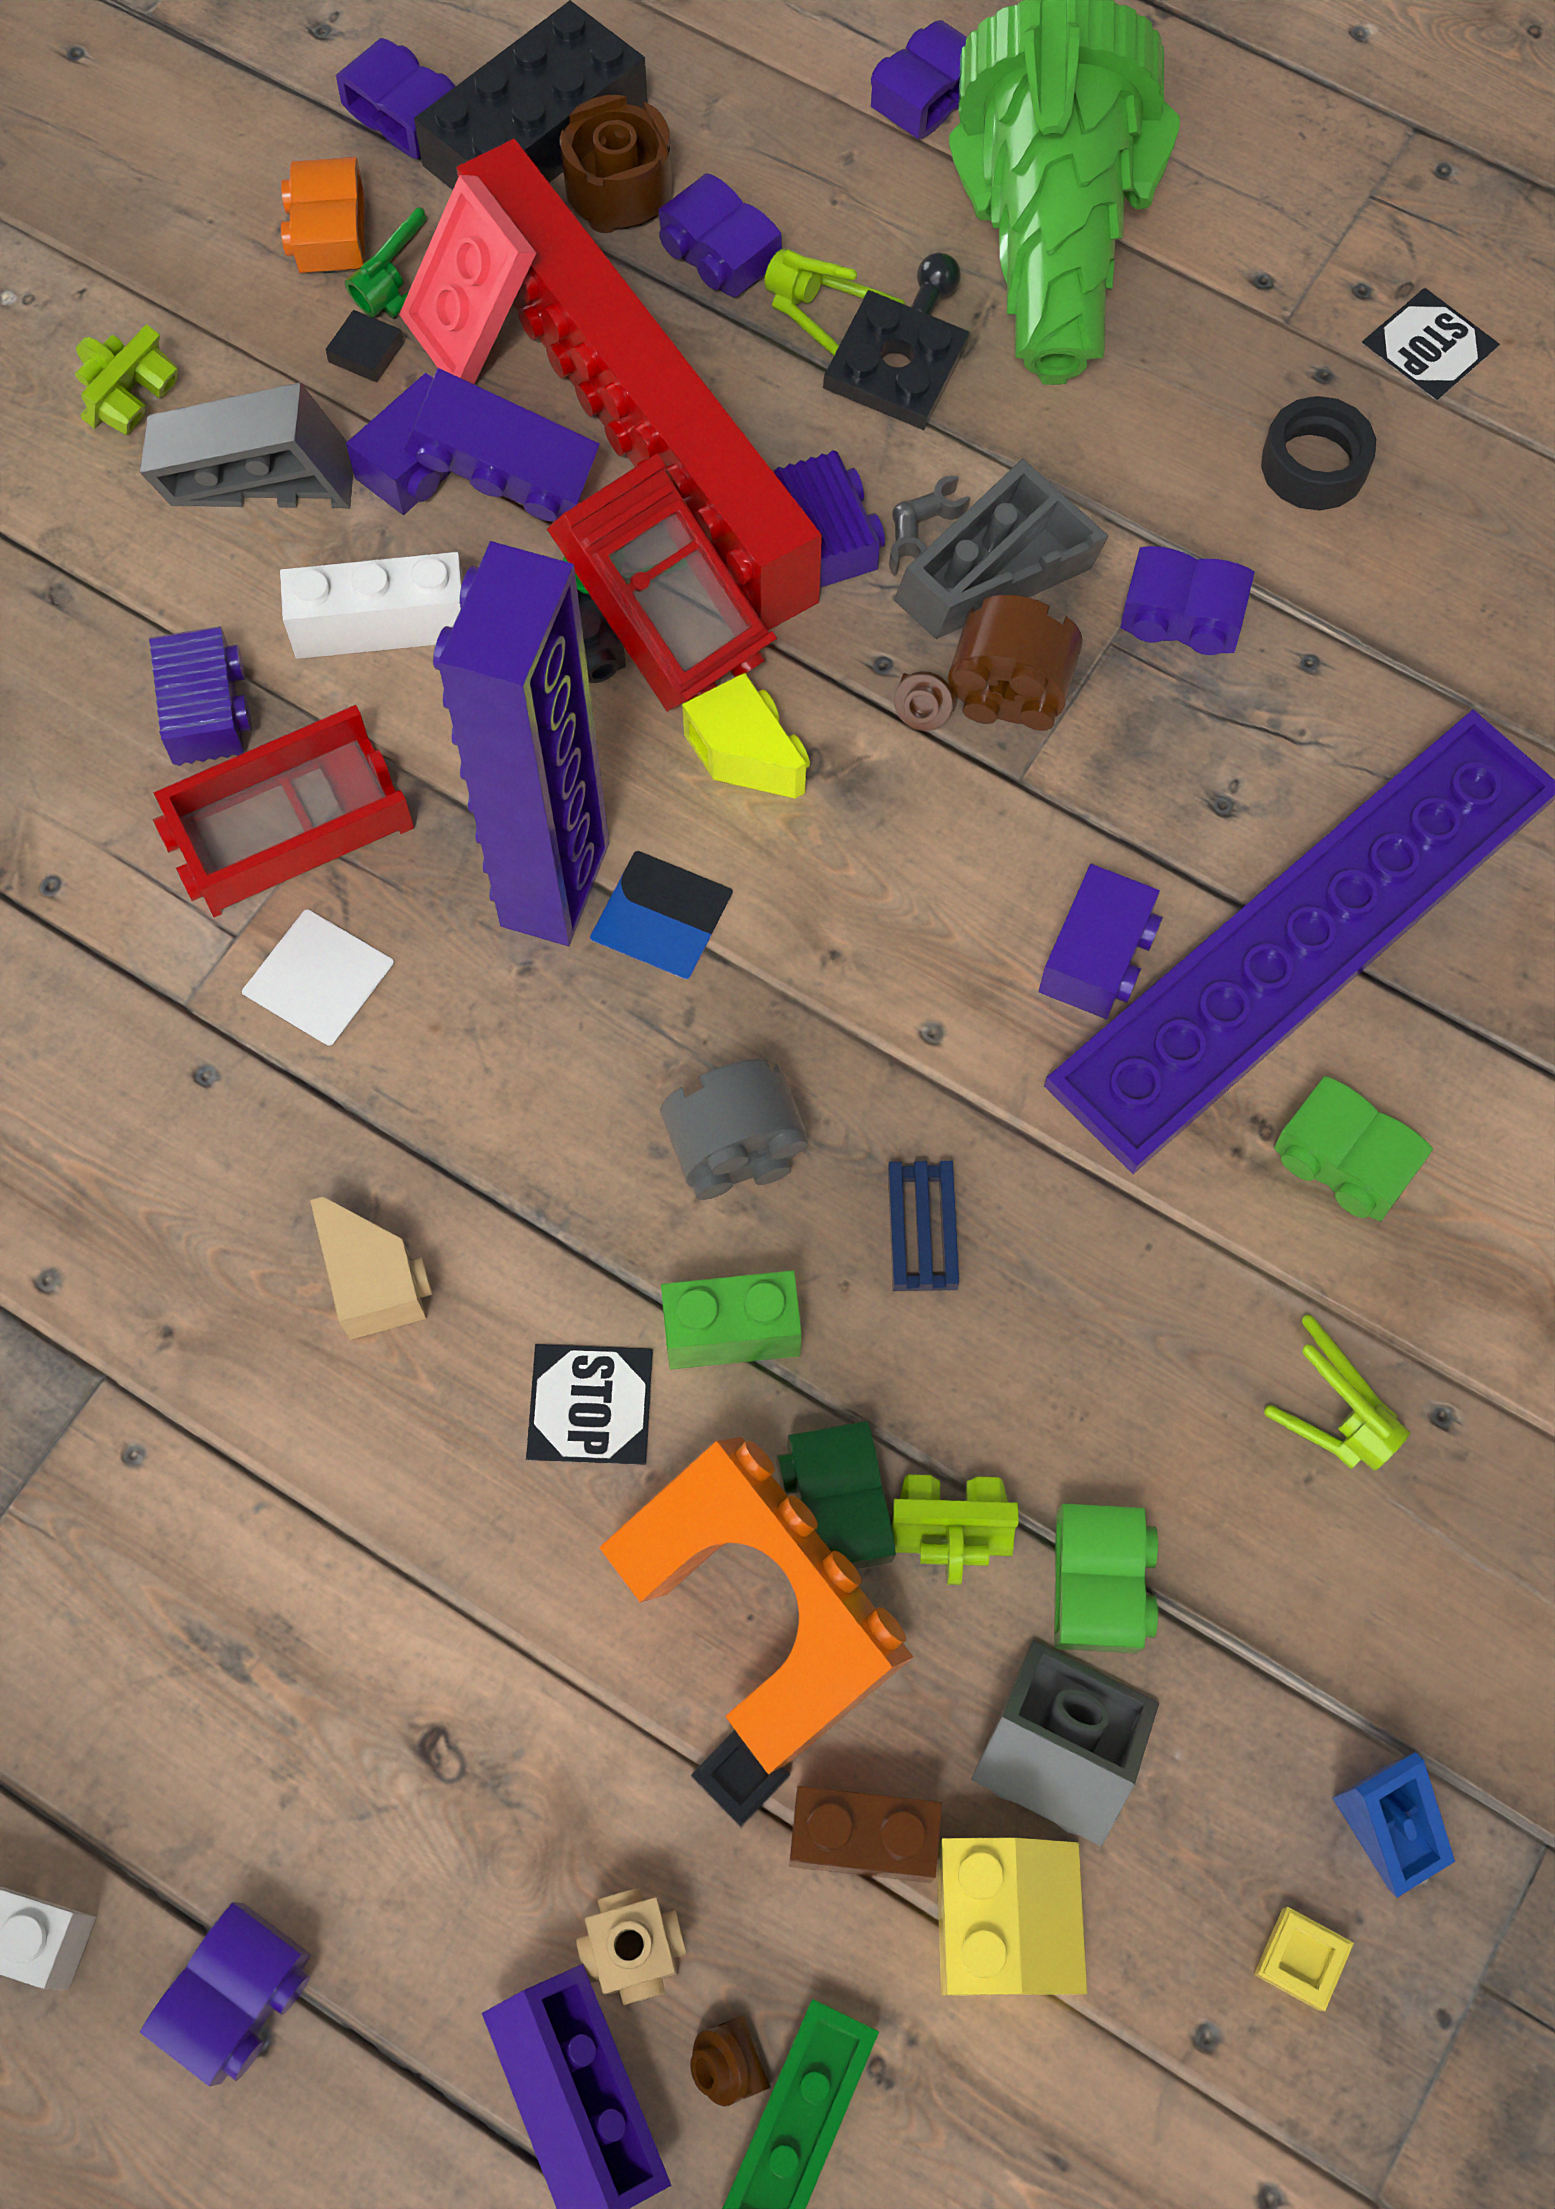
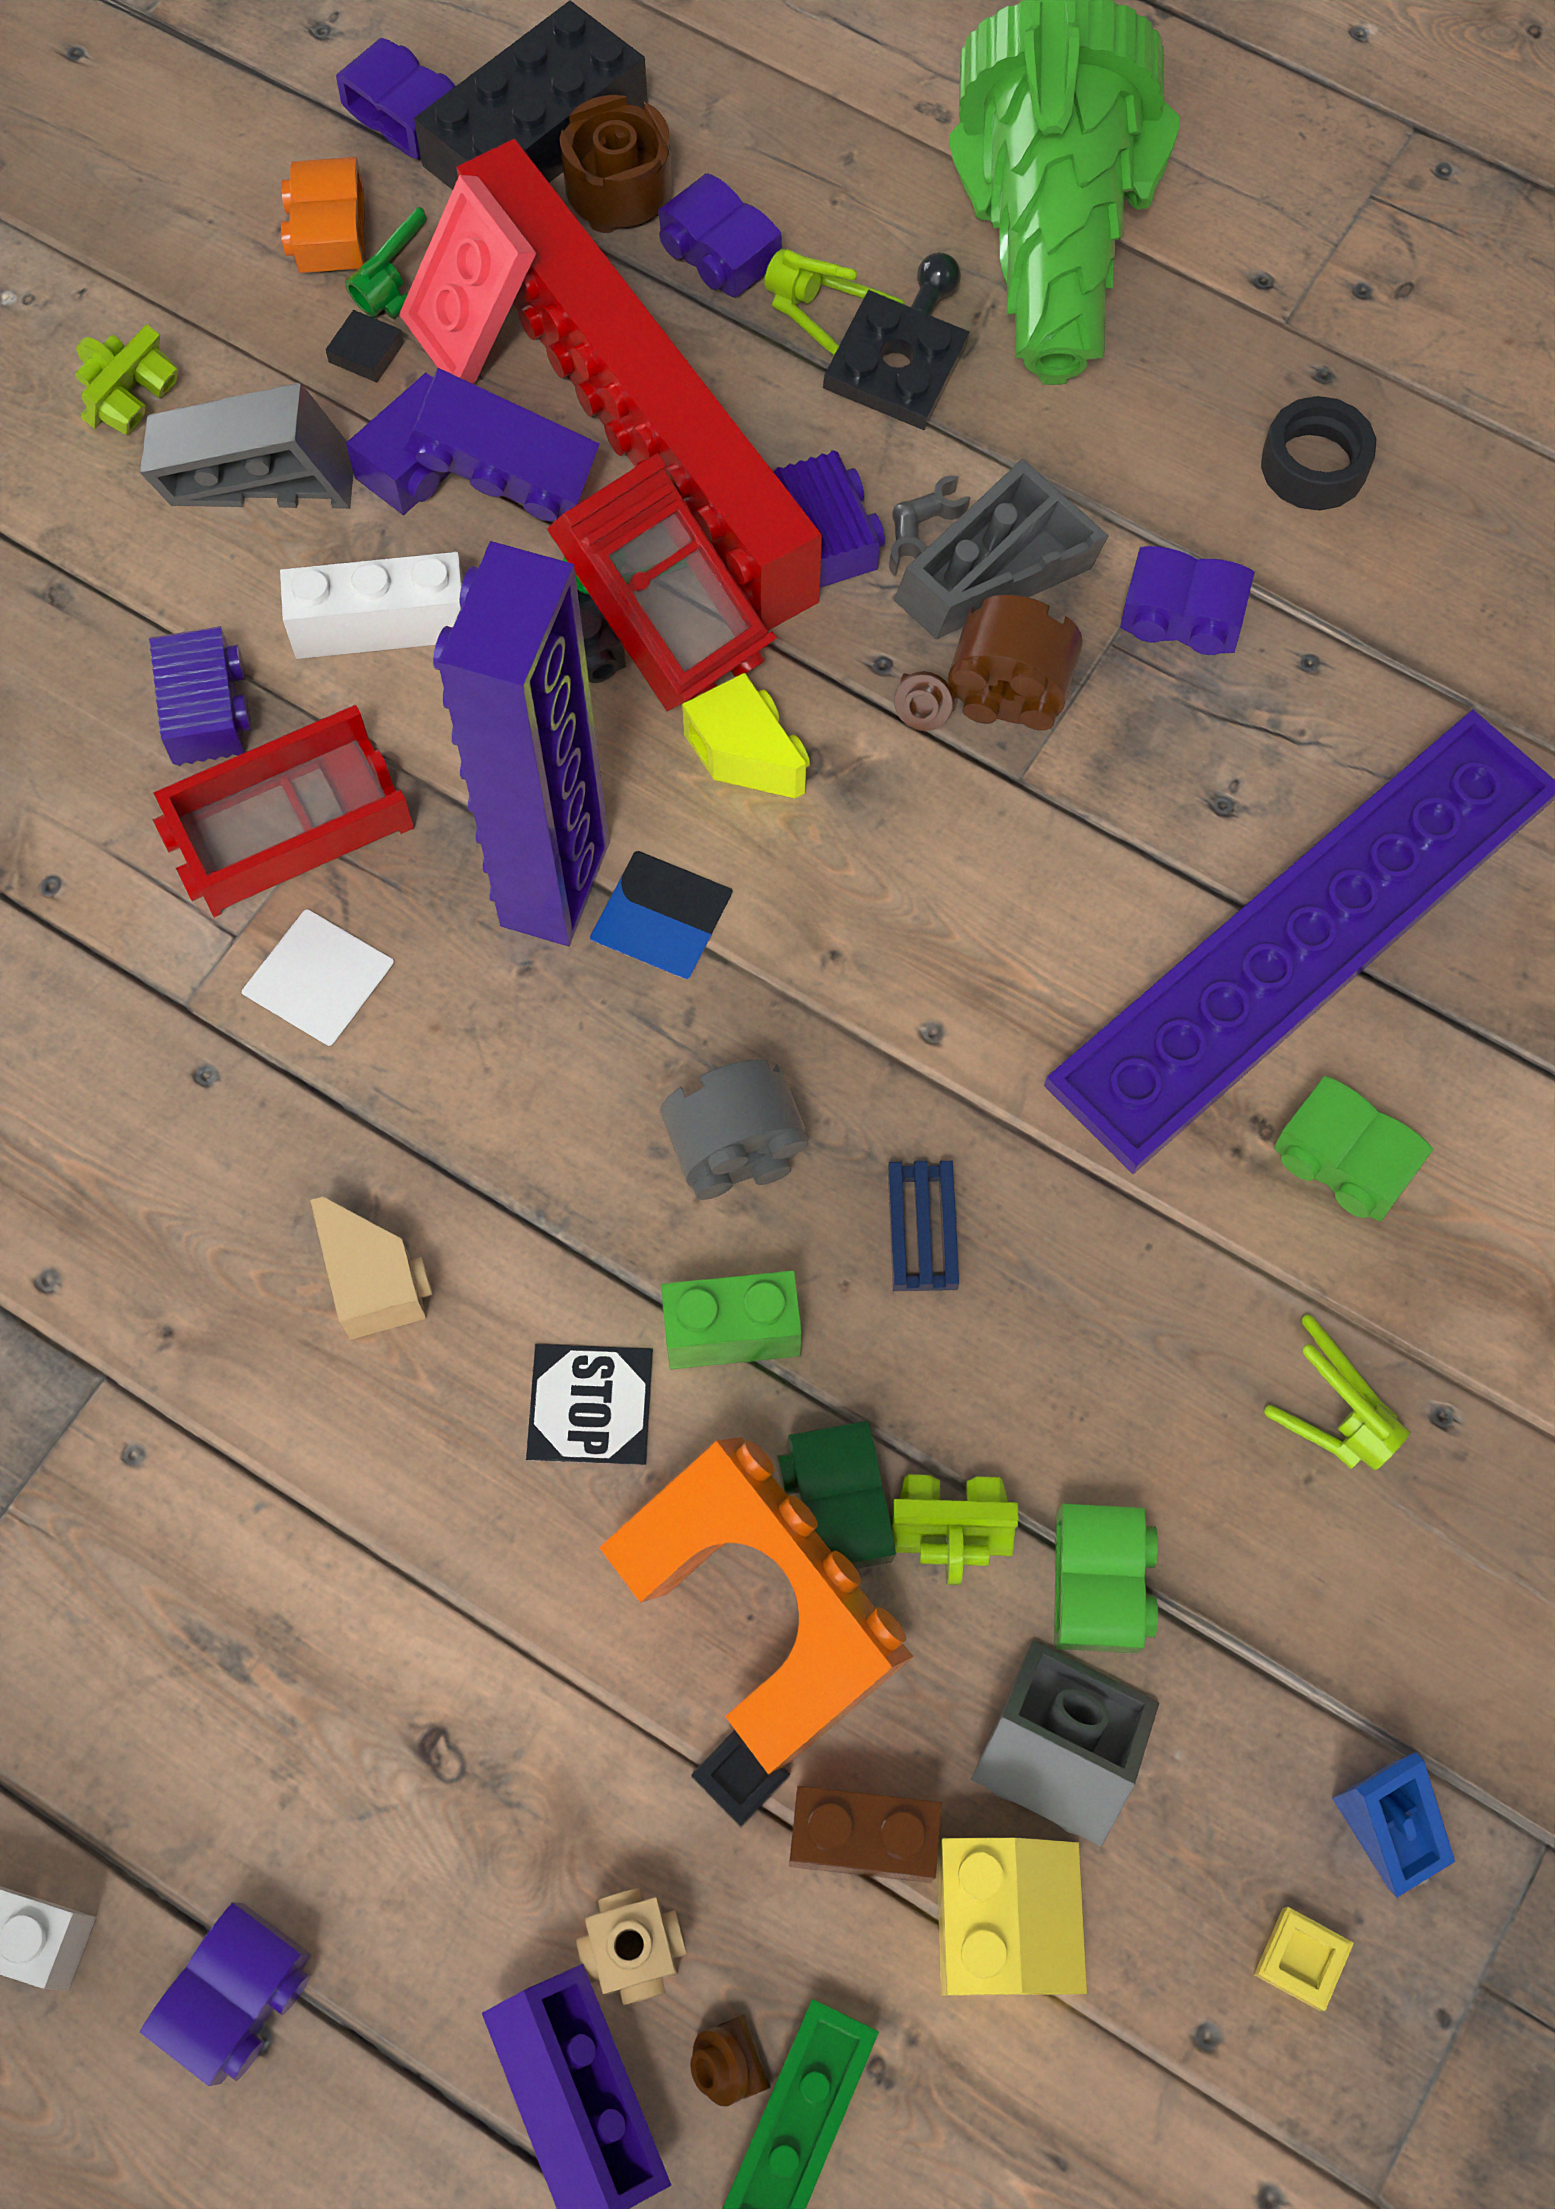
(921, 82): dark purple brick -> none
(1099, 940): dark purple brick -> none
(1430, 343): sticker -> none

